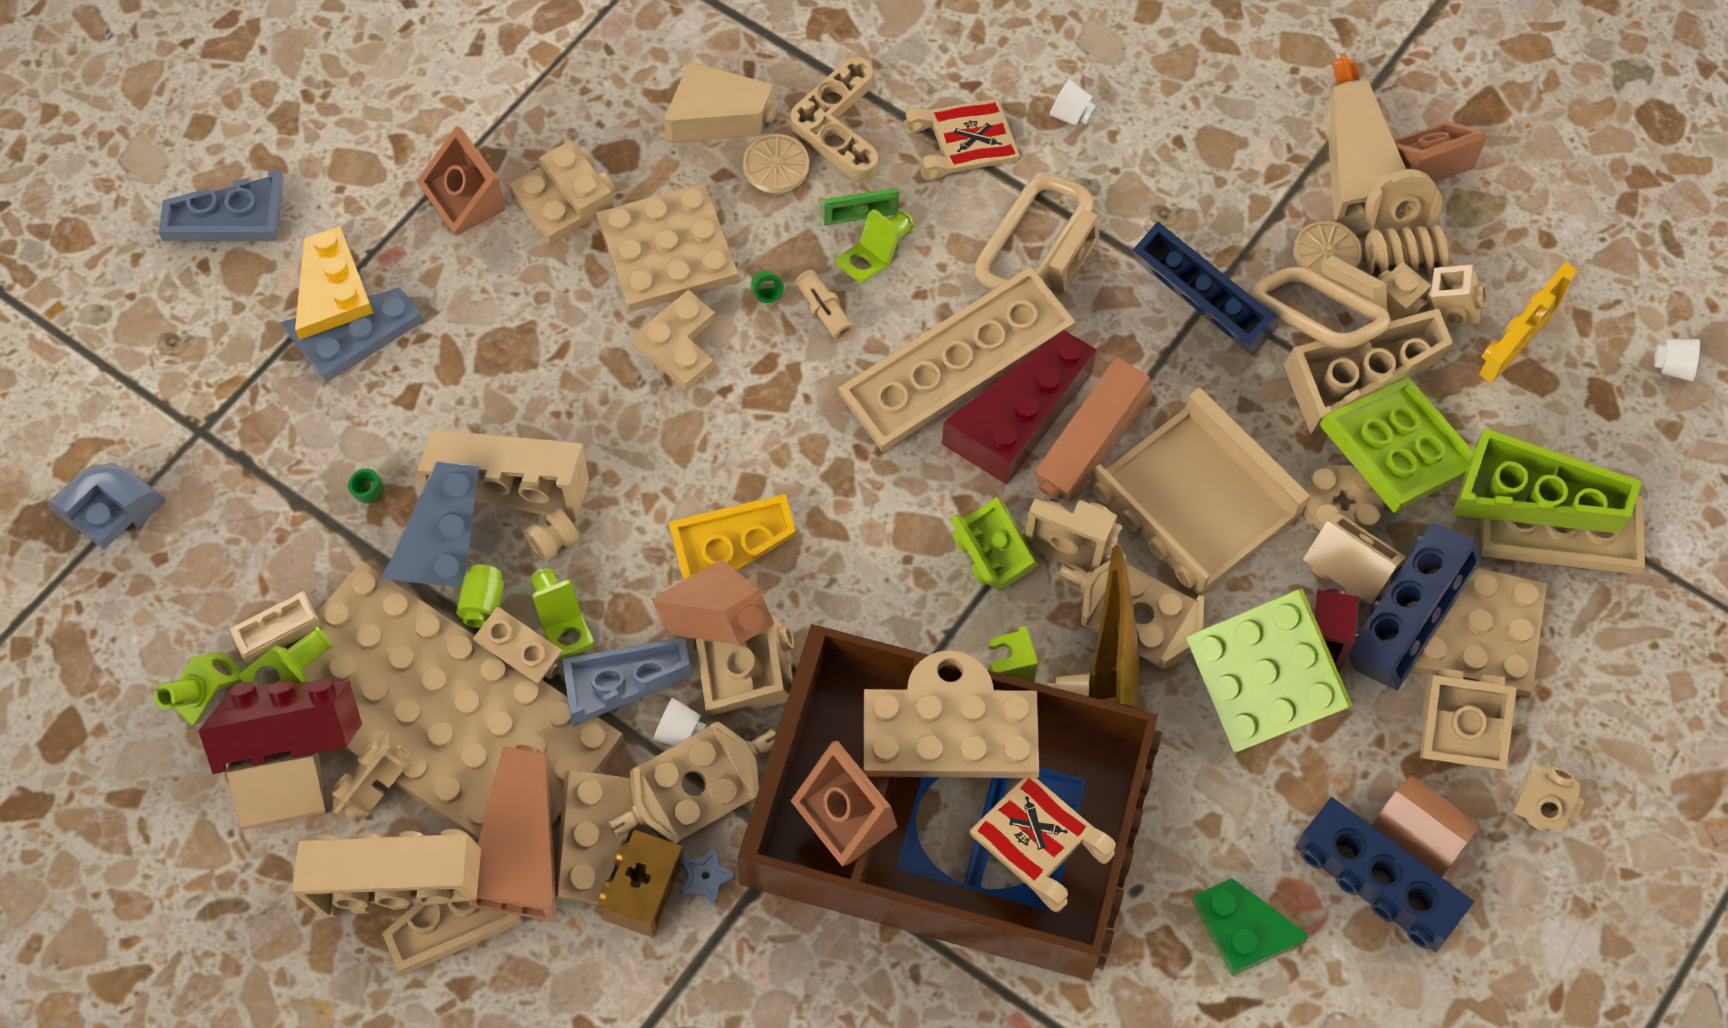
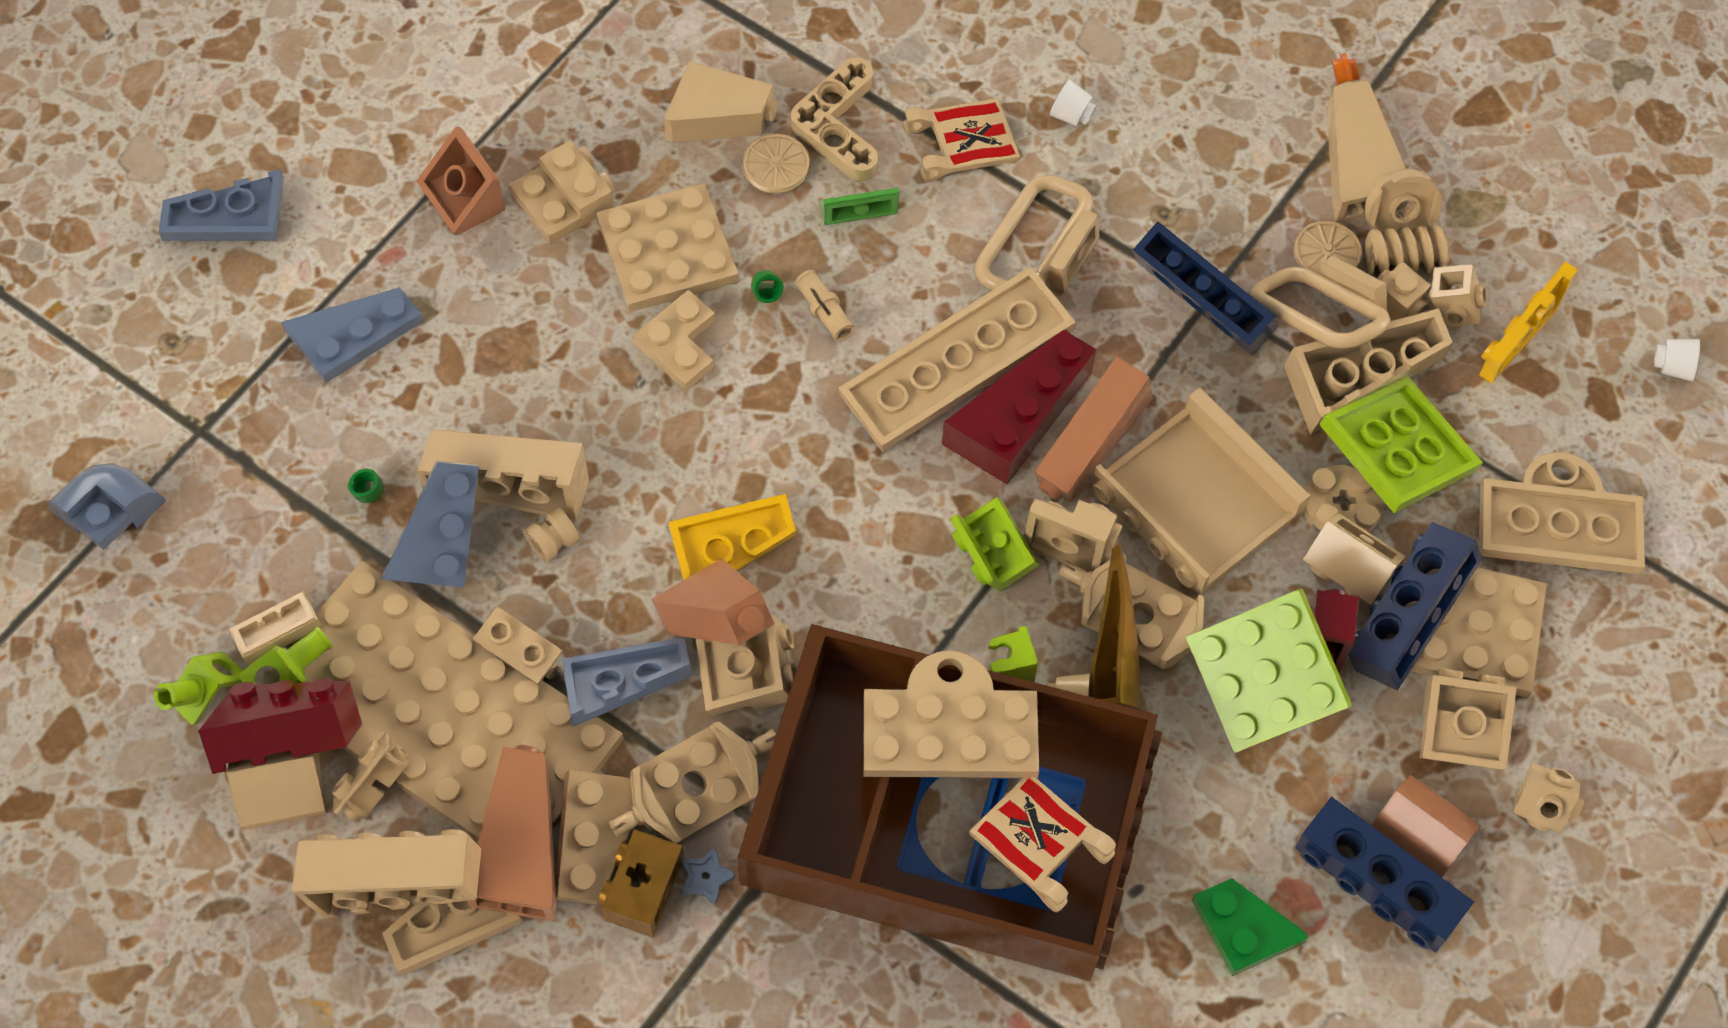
(328, 285): yellow wing -> none
(480, 594): lime brick -> none
(559, 611): lime bracket -> none
(678, 724): white hat -> none
(843, 806): nougat slope -> none
(876, 244): lime bracket -> none
(1442, 149): nougat slope -> none
(1542, 487): lime wedge -> none

